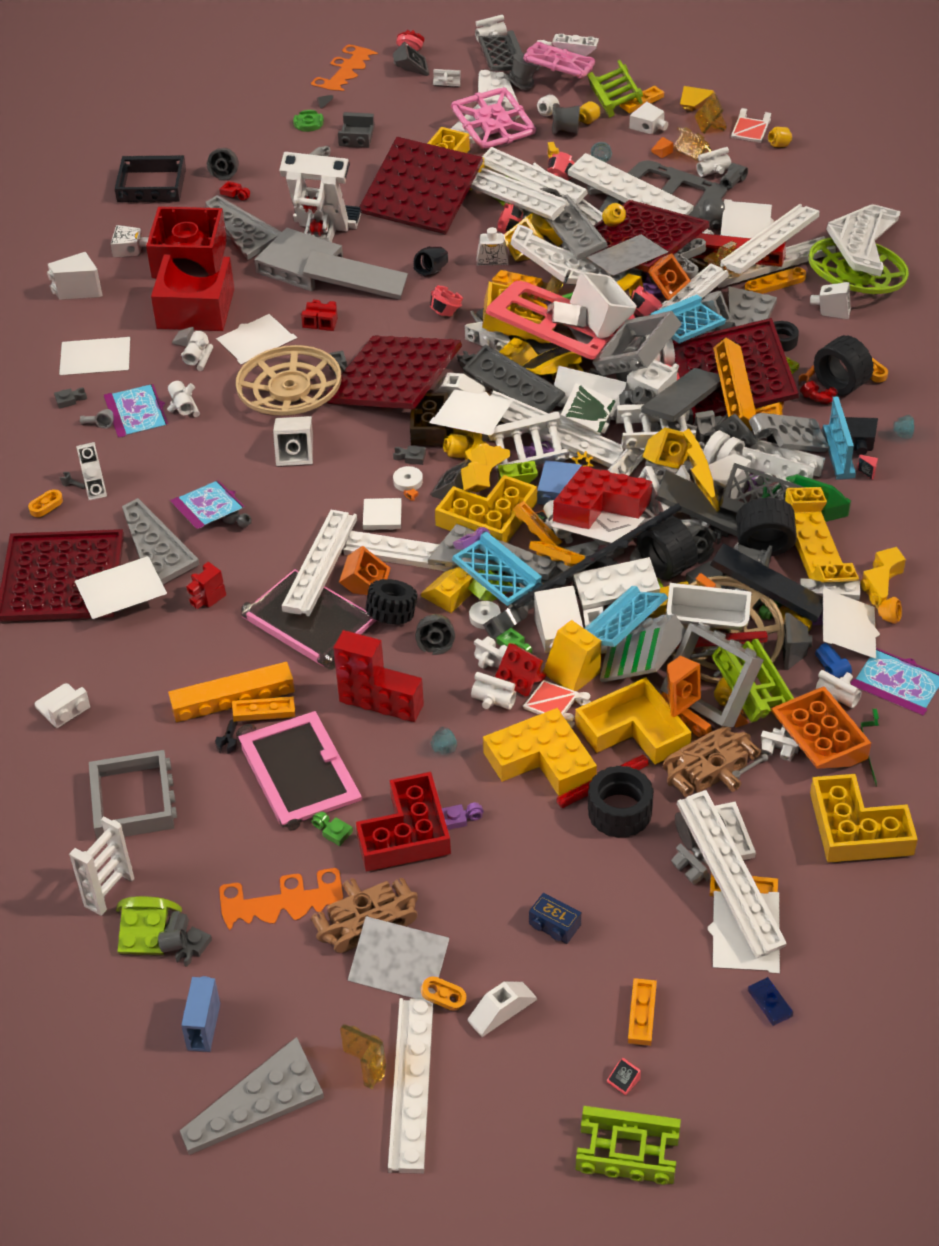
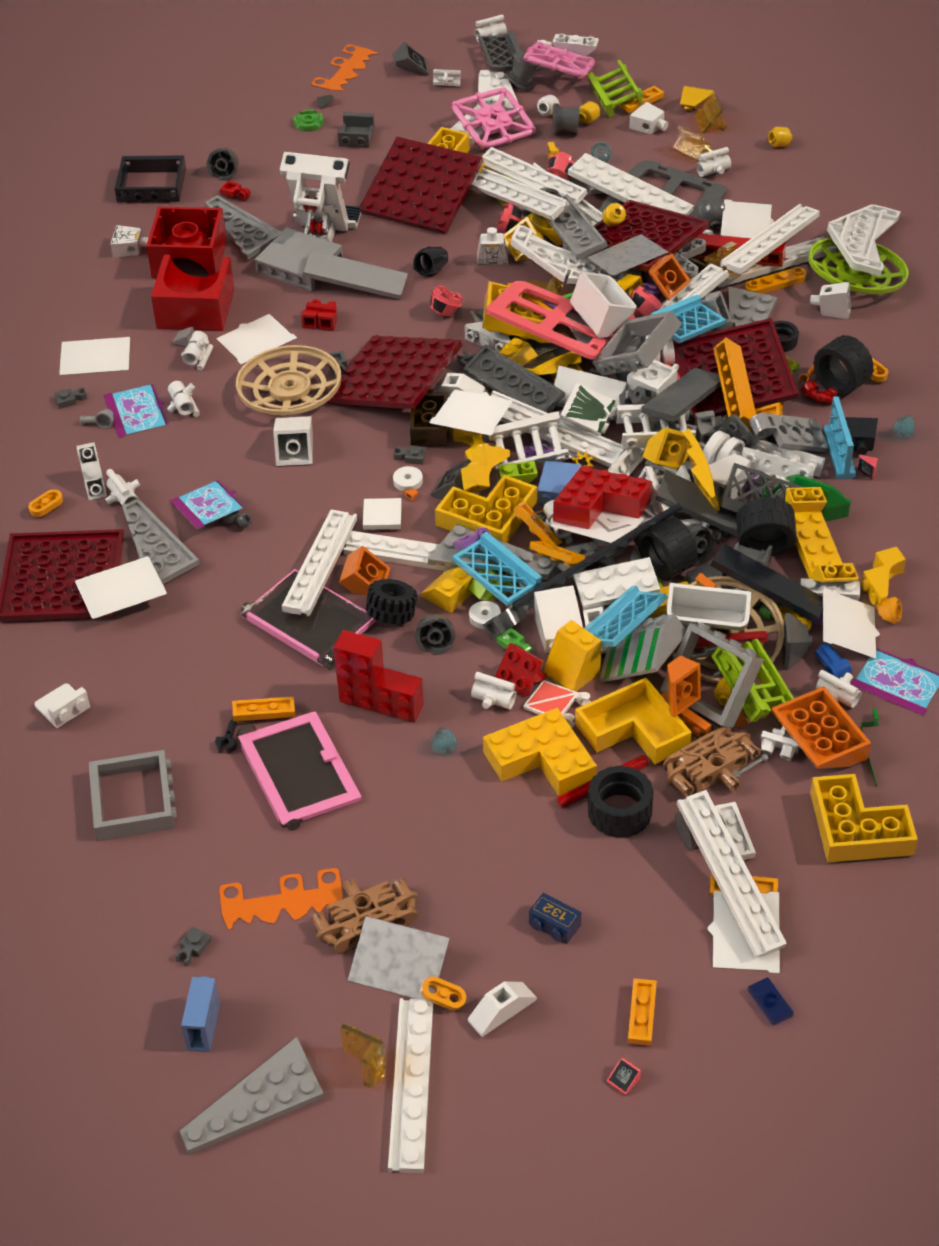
(67, 480): dark grey hand -> none
(74, 277): white slope -> none
(86, 867): white fence -> none
(120, 489): none -> white pin
(142, 922): lime piece -> none
(175, 933): dark grey piece -> none
(206, 587): red hips -> none
(219, 693): light orange brick -> none
(321, 151): light grey arm -> none
(336, 831): bright green plate -> none
(410, 834): red brick -> none
(413, 39): coral hair -> none
(456, 445): yellow head -> none
(456, 817): medium lavender plate -> none
(487, 653): white hips -> none
(504, 277): light orange plate -> none
(567, 314): panel -> none
(633, 1127): lime fence -> none
(663, 148): orange slope -> none
(684, 858): light grey hips -> none
(735, 173): dark grey piece -> none
(750, 129): flag -> none

